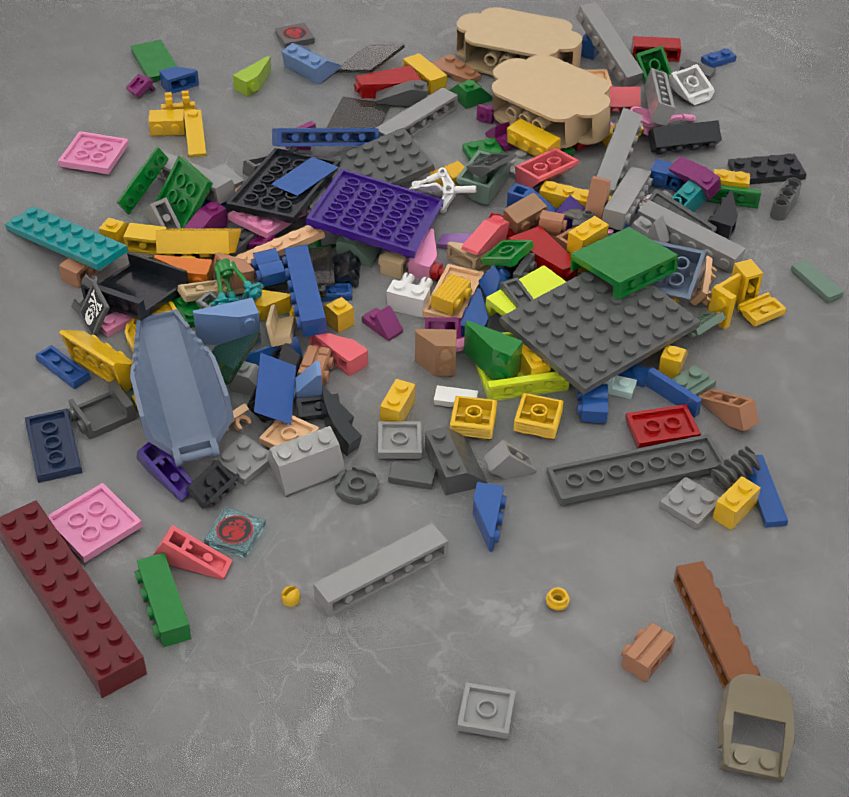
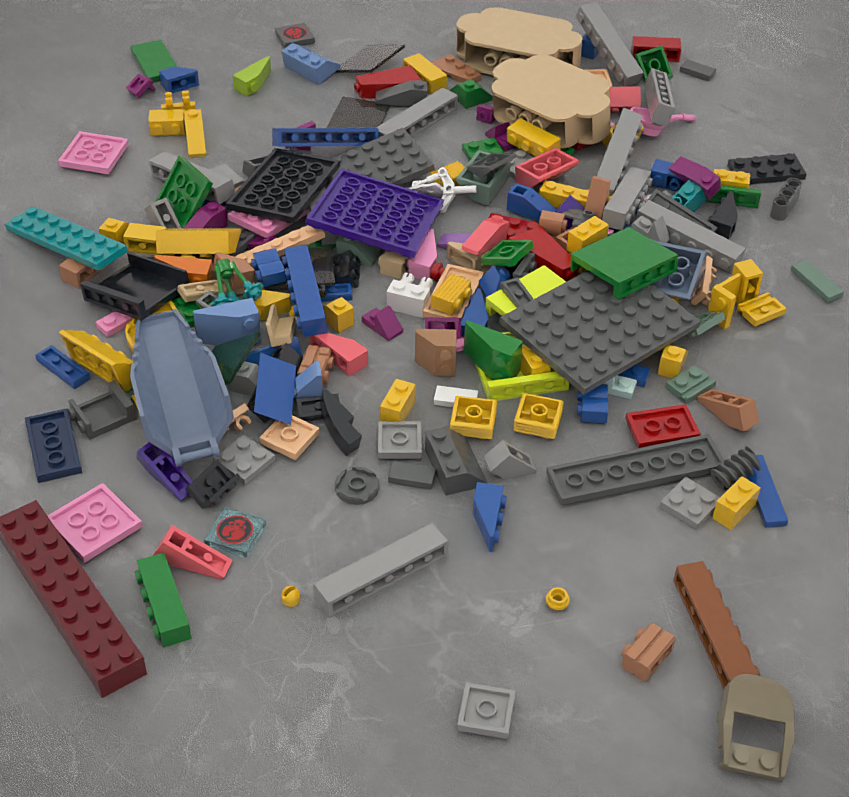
(93, 308): flag -> none
(142, 180): green bracket -> none
(304, 176): blue sticker -> none
(306, 460): light grey slope -> none
(524, 213): medium nougat brick -> none
(673, 391): blue tile -> none
(684, 136): black brick -> none
(691, 85): white slope -> none
(718, 58): blue plate -> none

